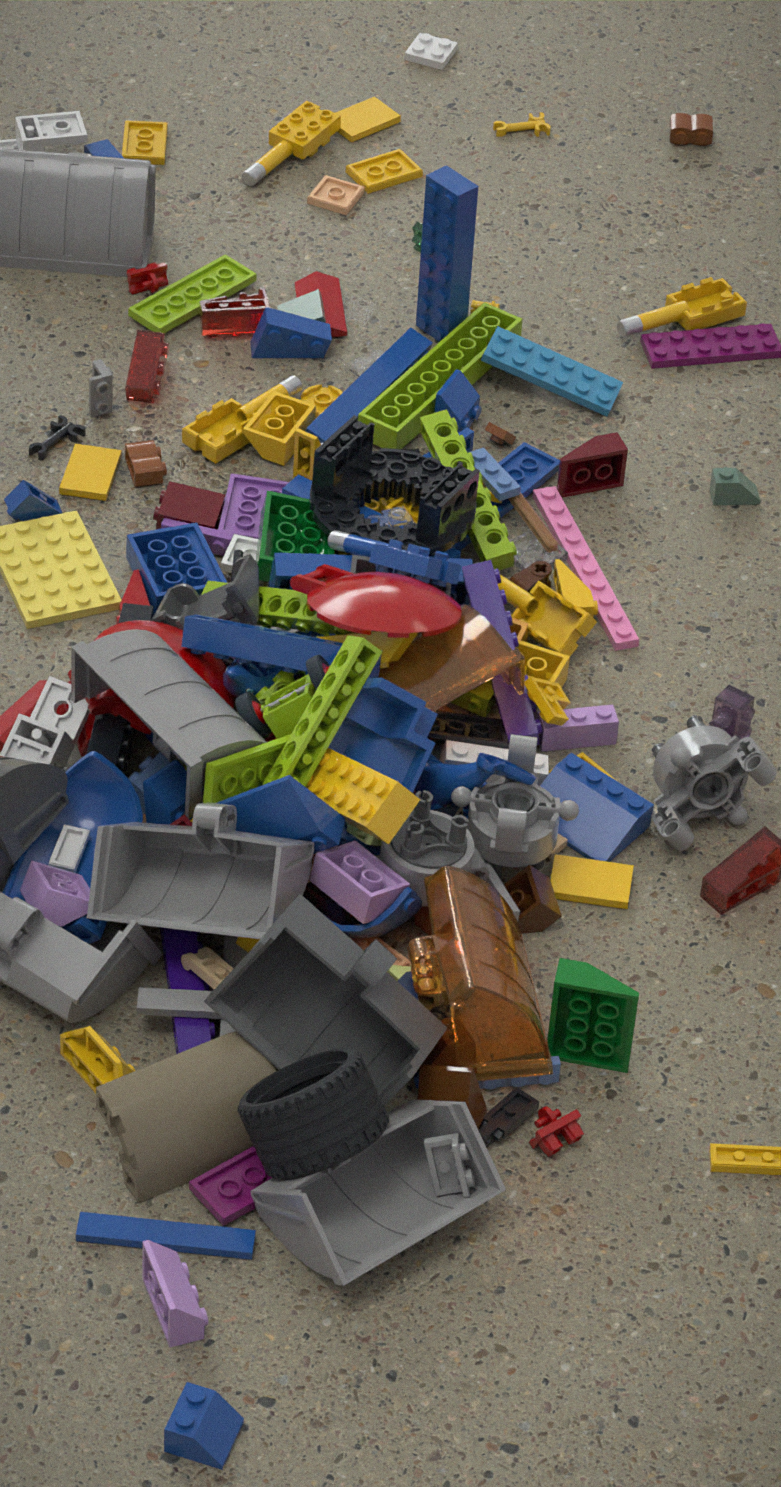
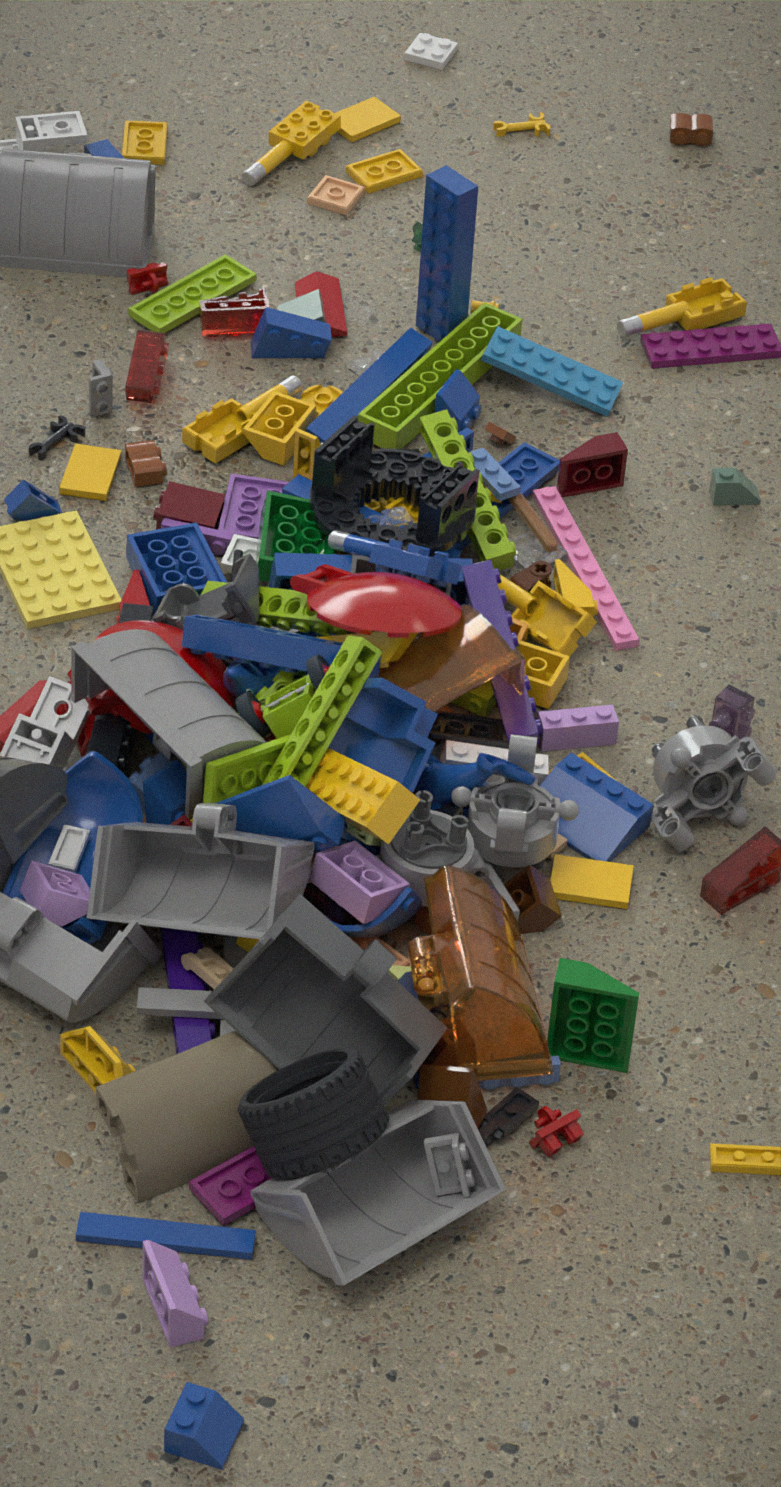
(549, 699): yellow plate -> none

